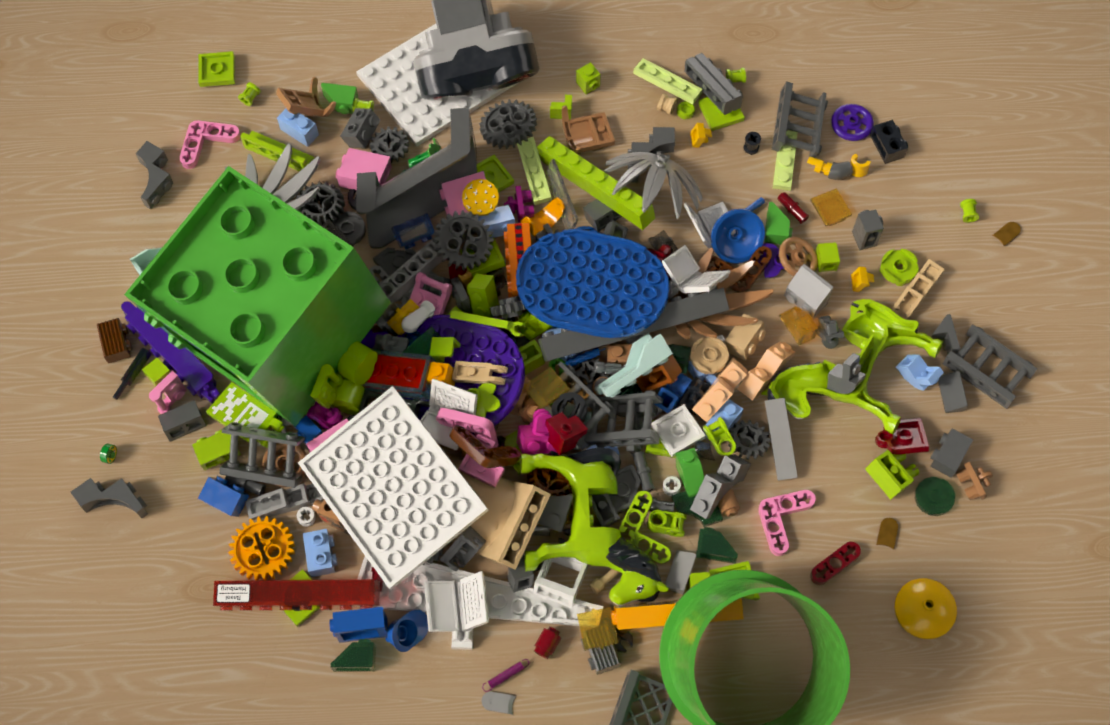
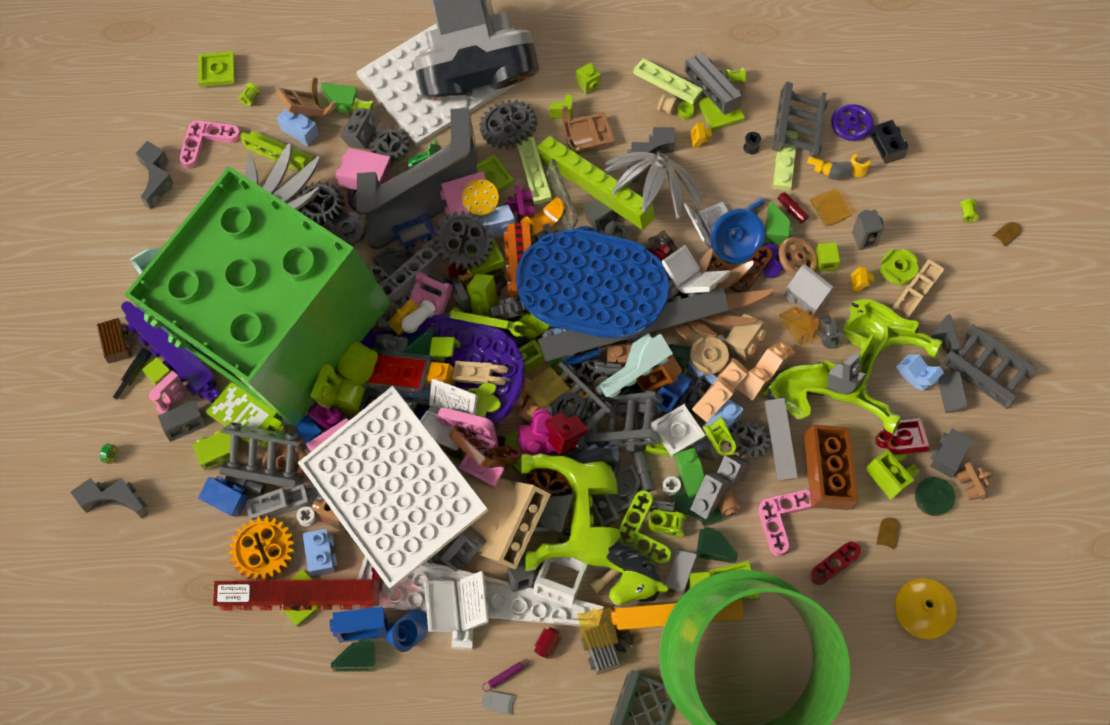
(830, 467): none -> dark orange brick

